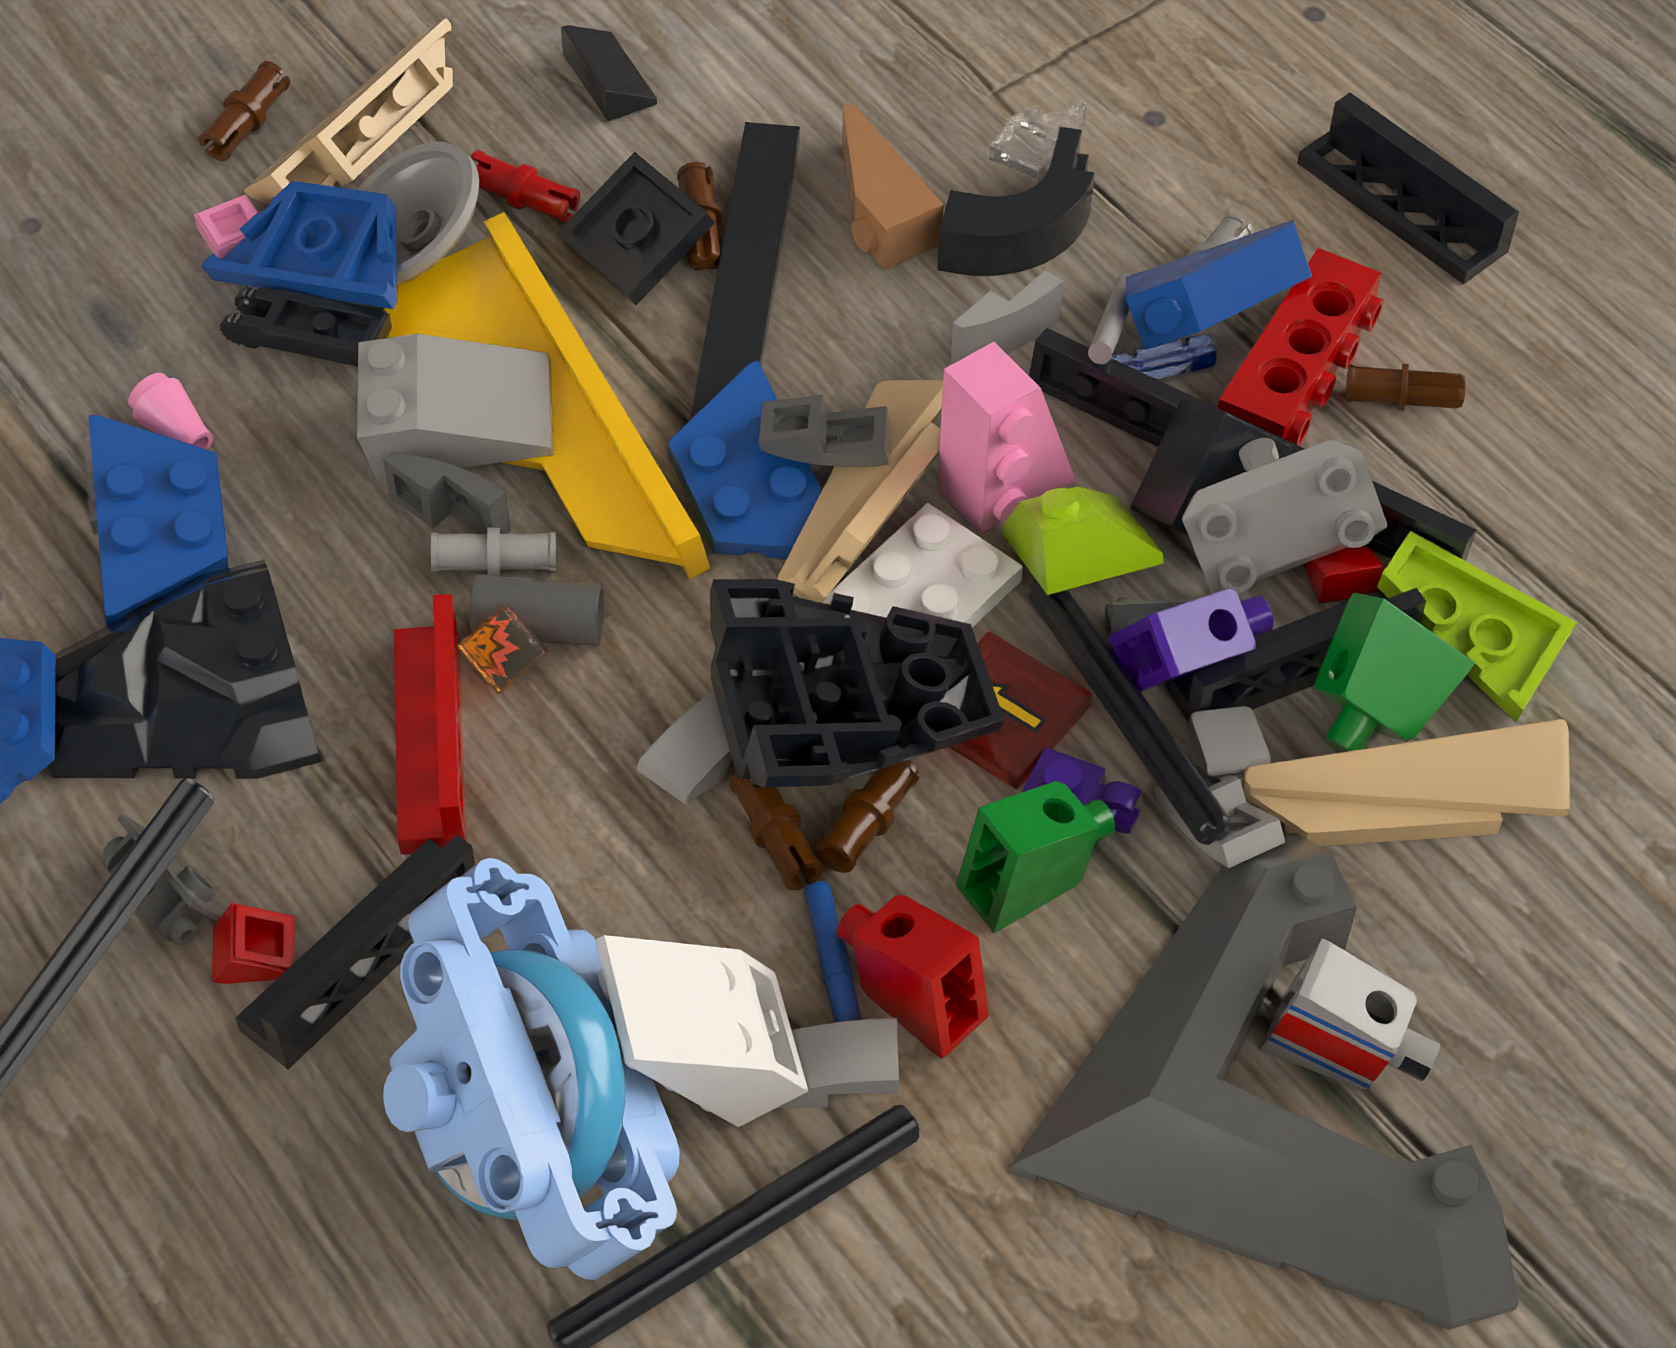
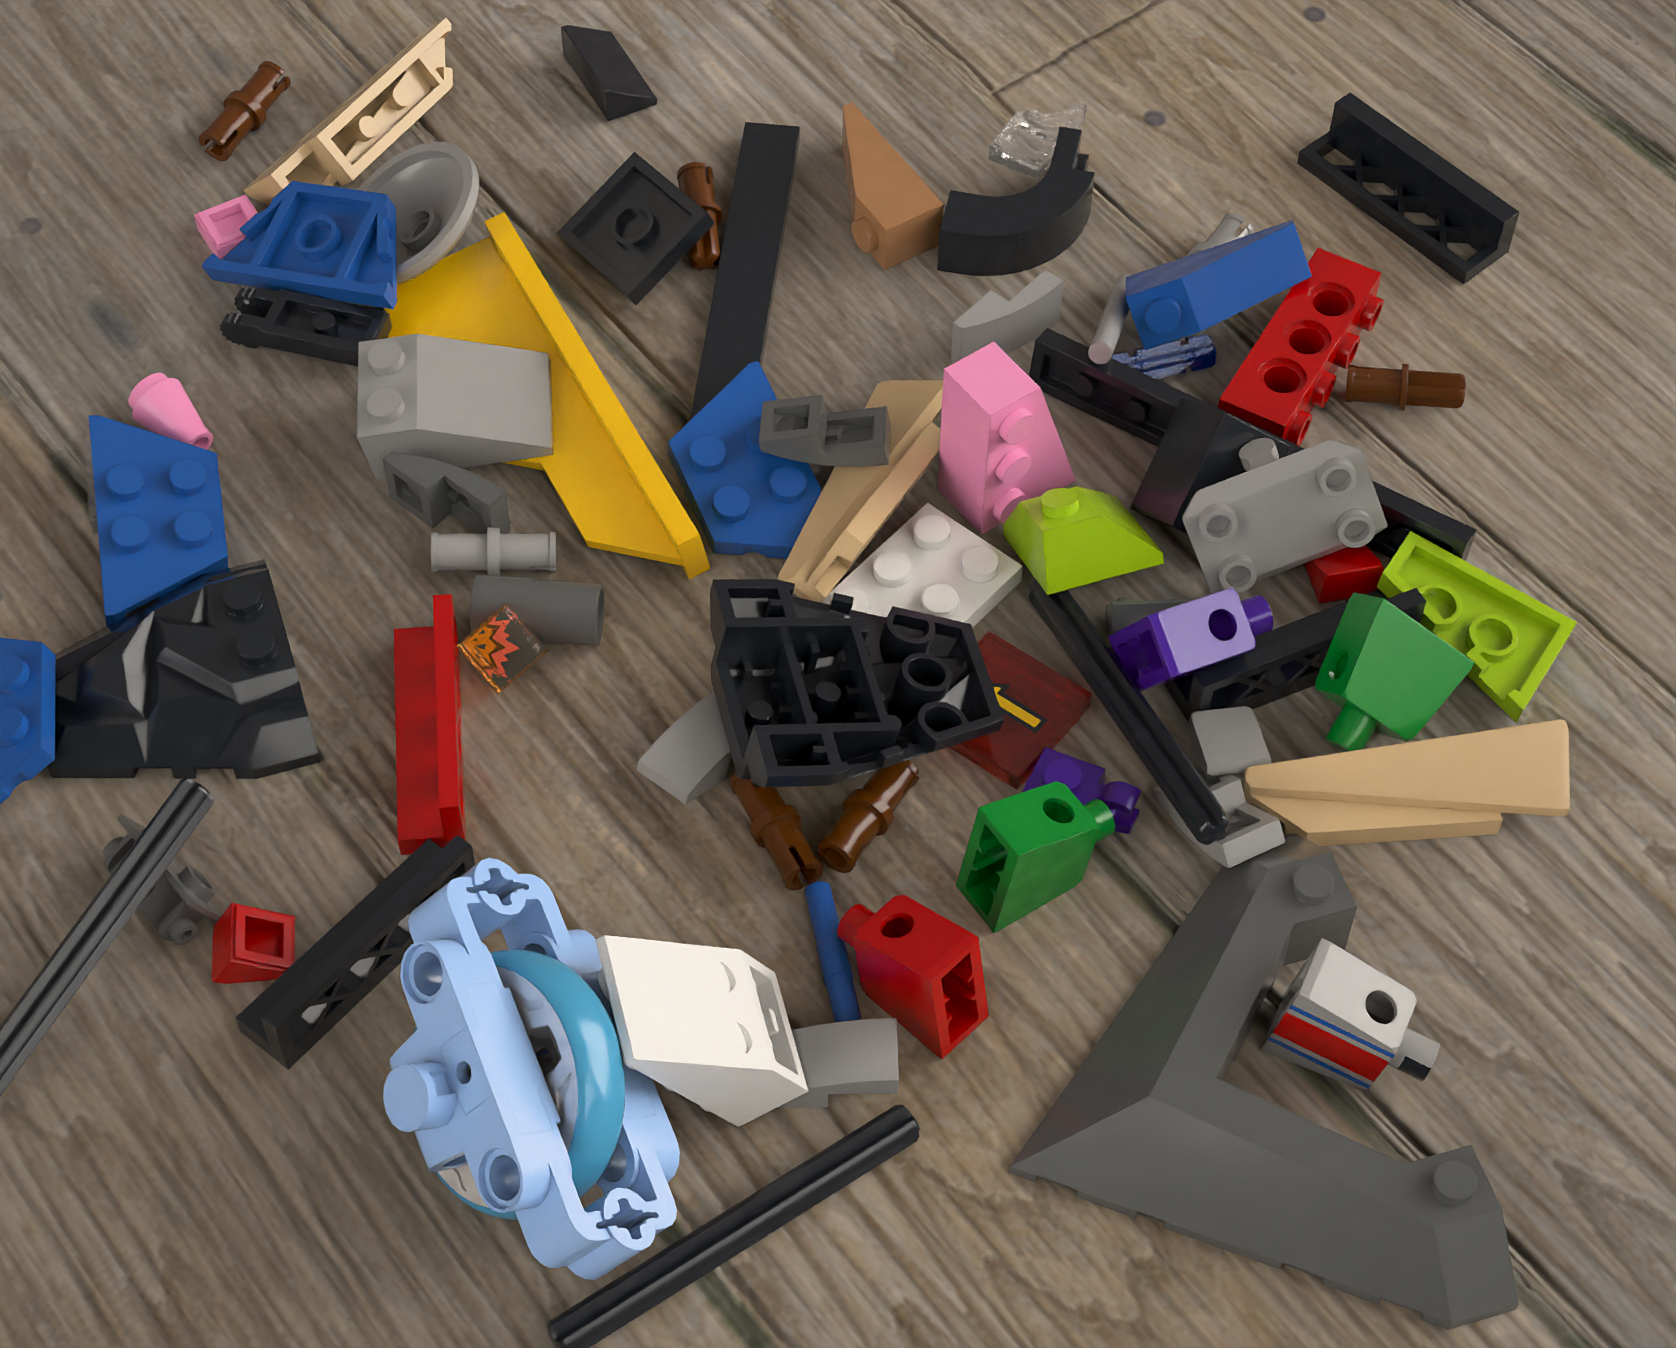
(525, 187): red pin -> none

